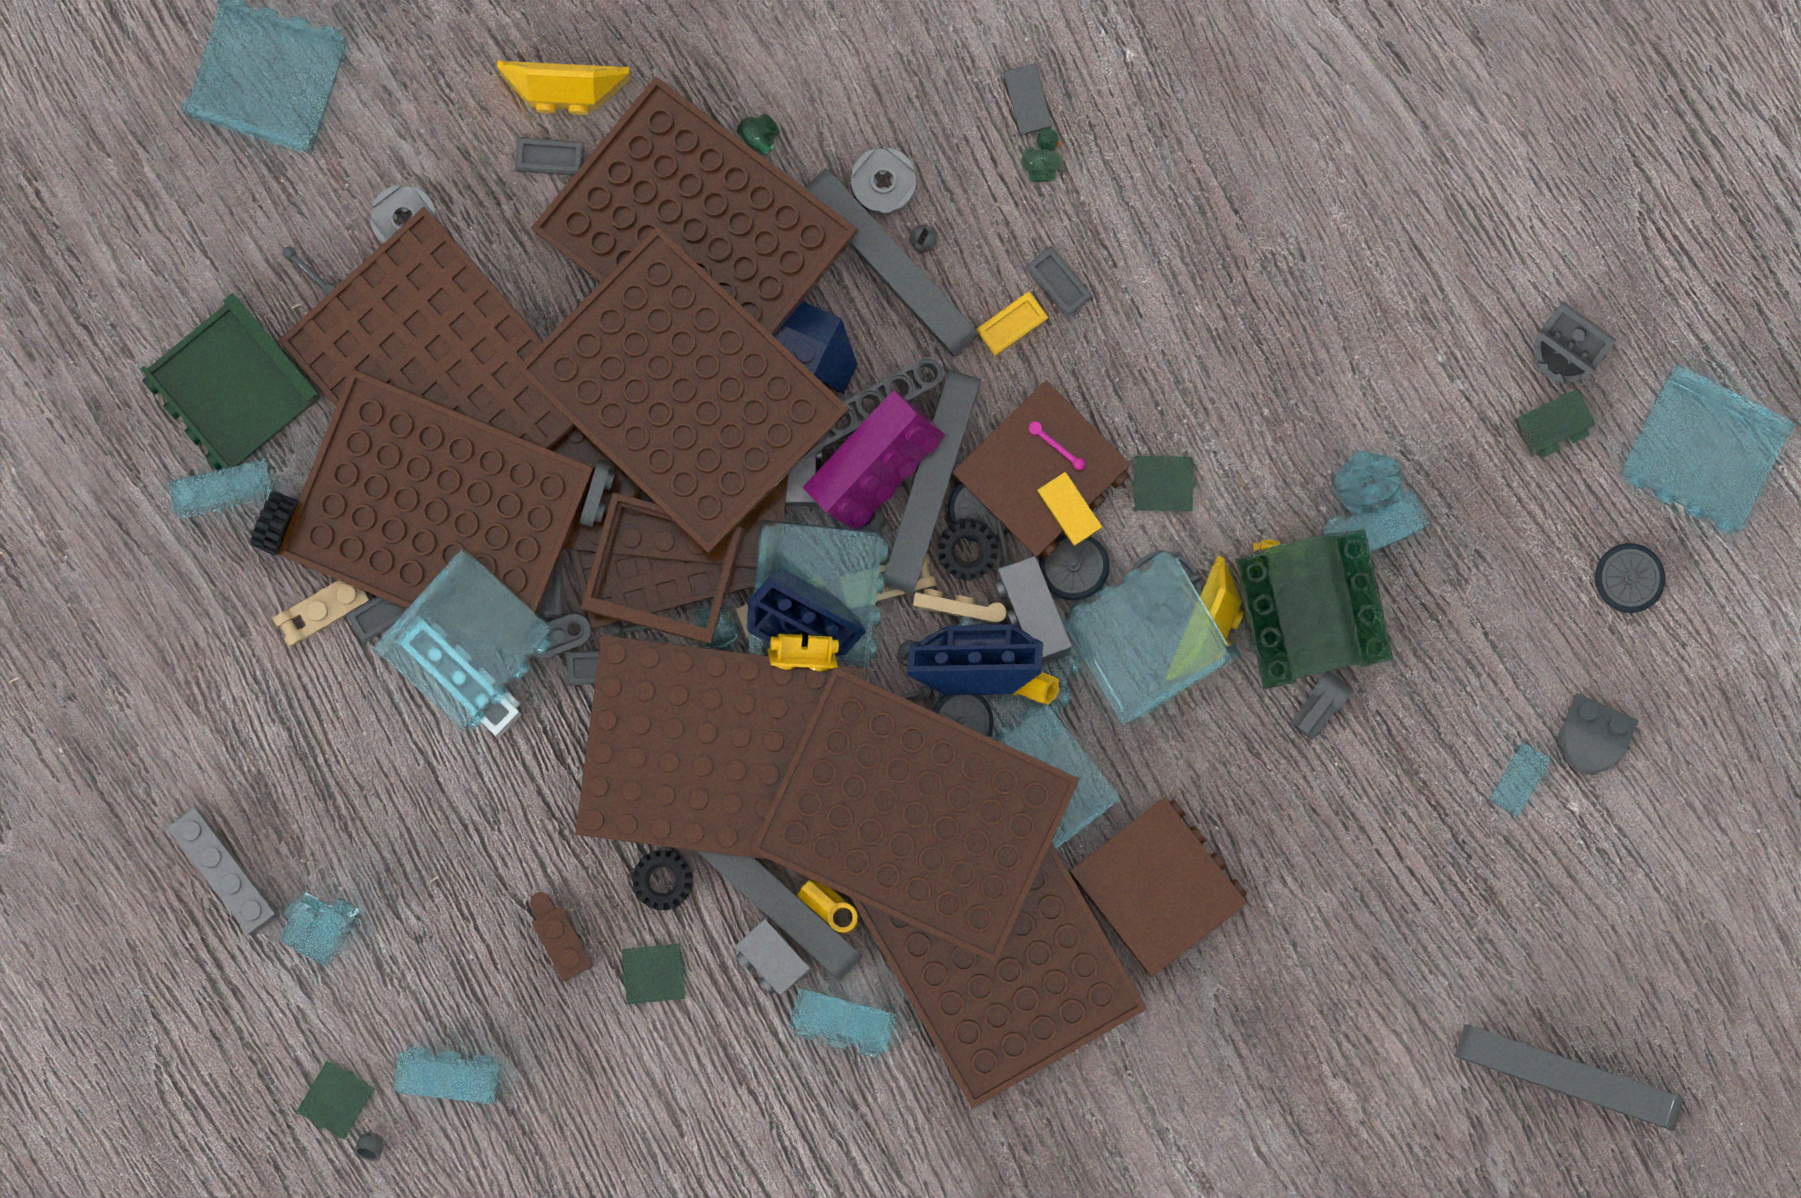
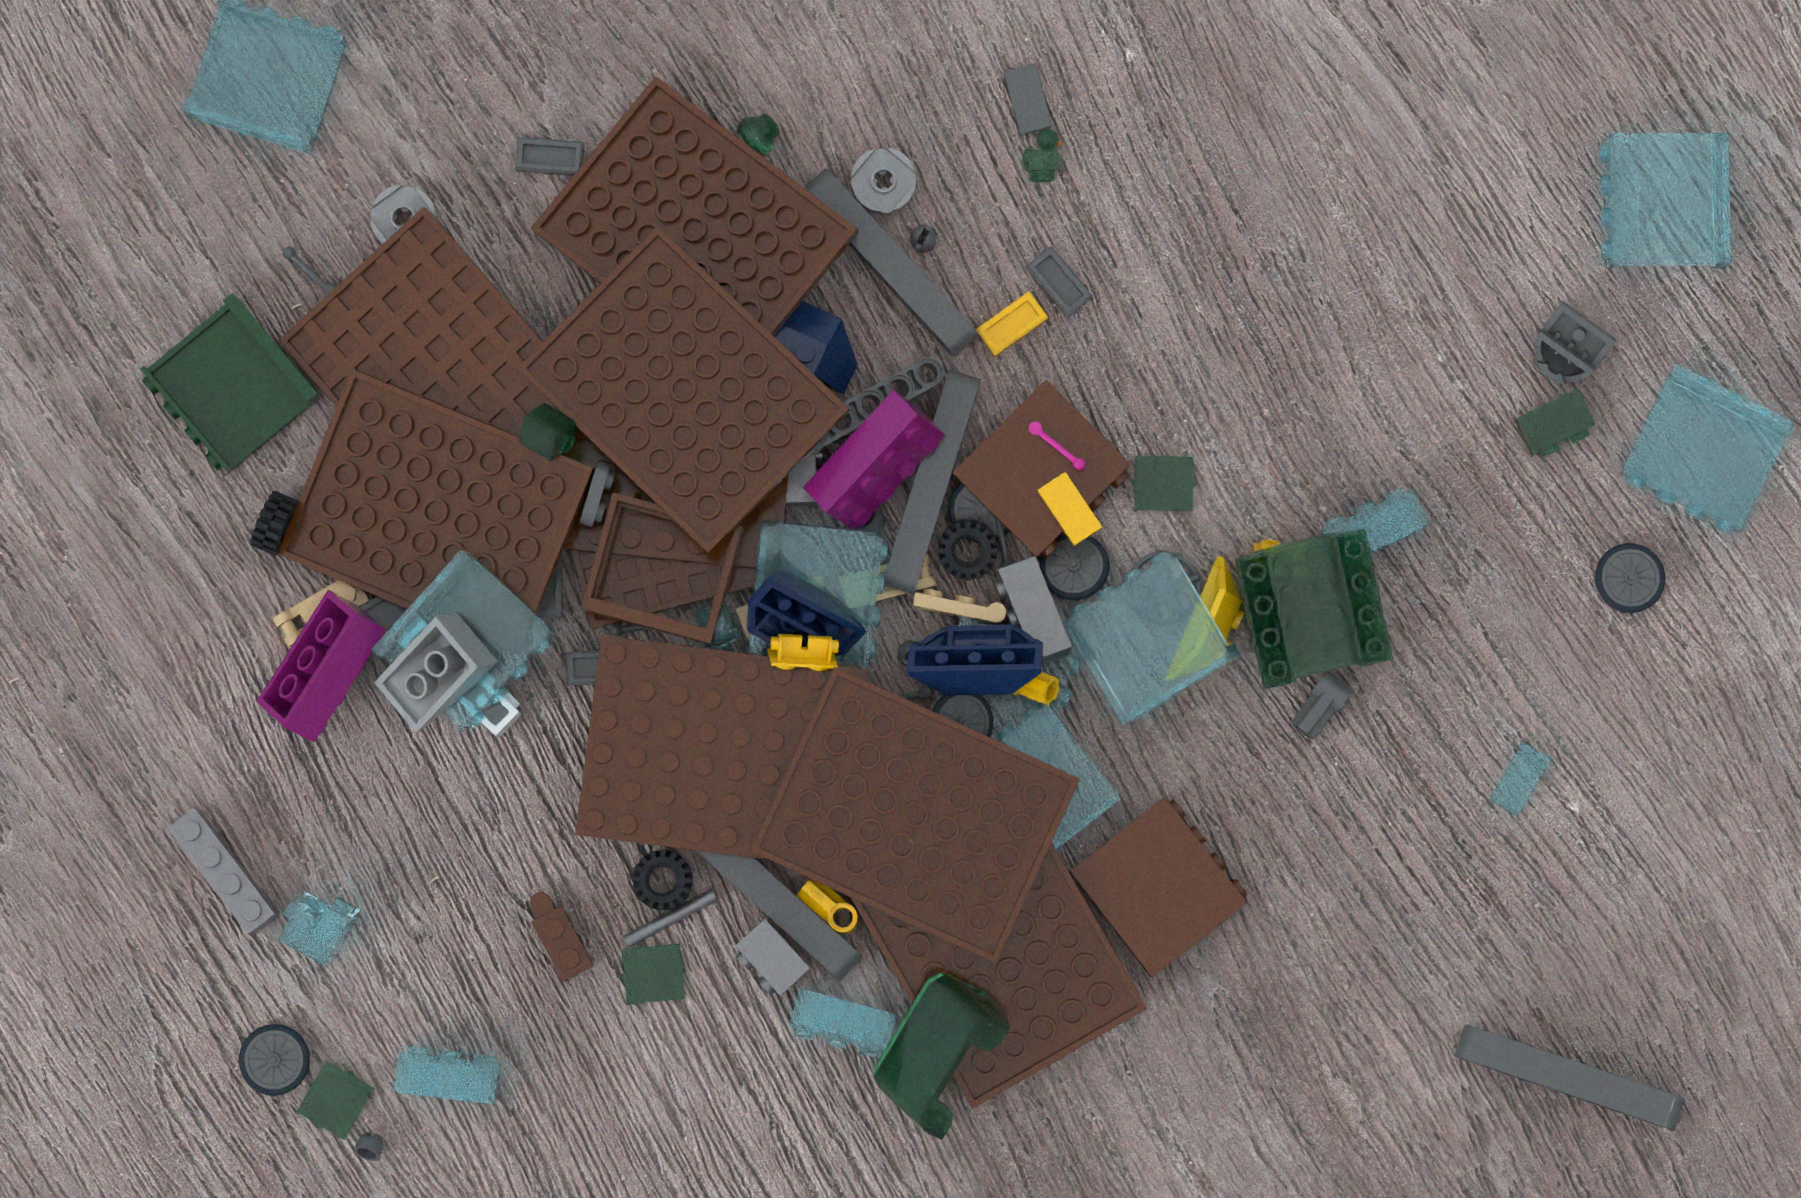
(221, 489): clear light blue brick -> none
(274, 1059): none -> dark grey wheel
(321, 666): none -> magenta brick
(435, 670): none -> light grey slope
(547, 432): none -> clear green brick
(562, 638): dark grey plate -> none
(564, 85): yellow wedge -> none
(670, 918): none -> flat silver bar
(931, 1045): none -> clear green windscreen
(1365, 468): clear light blue plate -> none
(1594, 735): dark grey slope -> none
(1666, 199): none -> clear light blue panel

